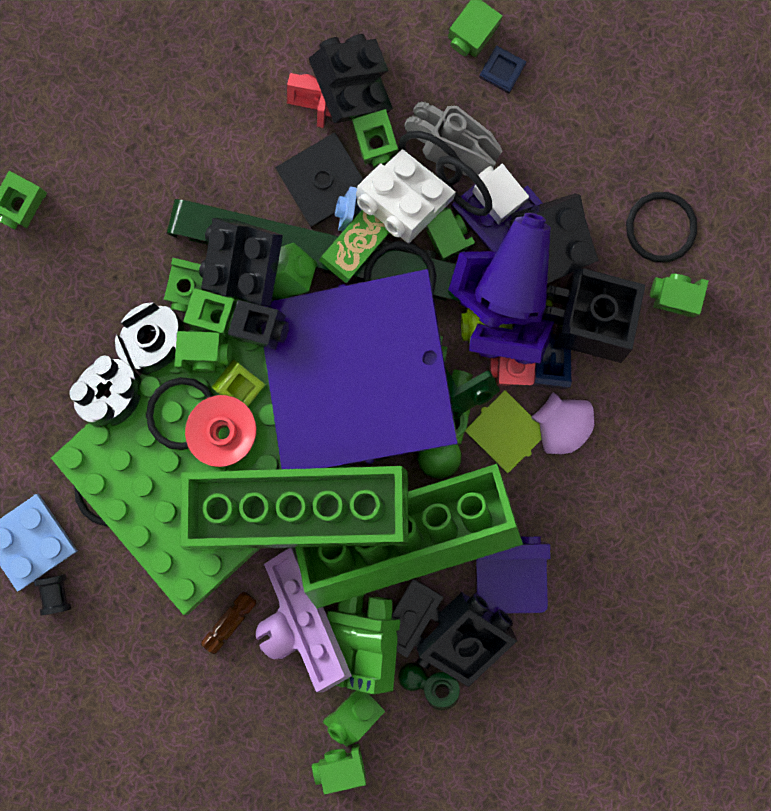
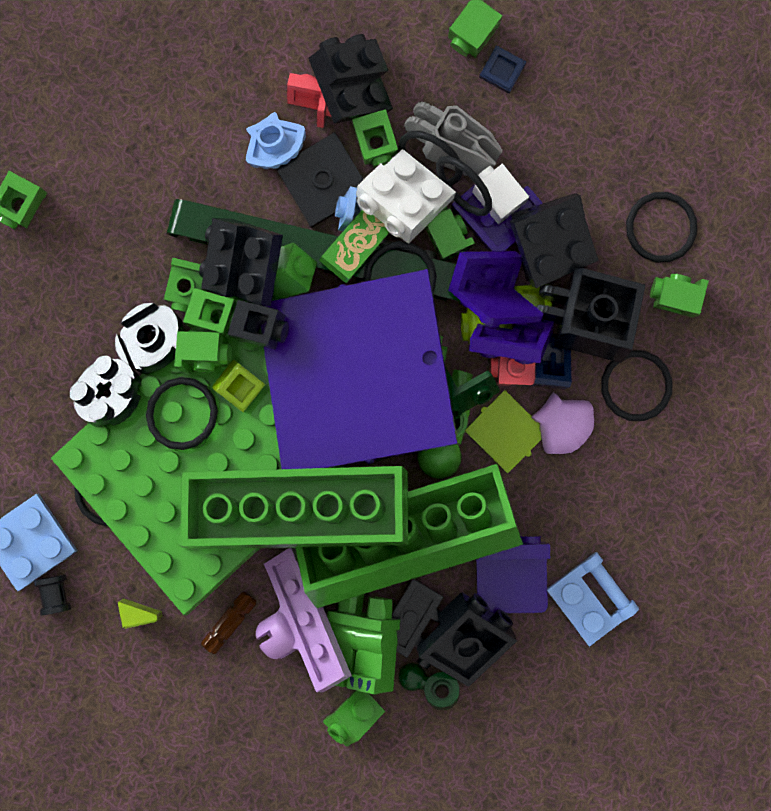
(136, 614): none -> lime slope
(204, 427): coral dish -> none
(274, 142): none -> light blue animal
(340, 770): bright green brick -> none
(519, 270): dark purple cone -> none
(583, 607): none -> light blue plate
(648, 415): none -> black piece

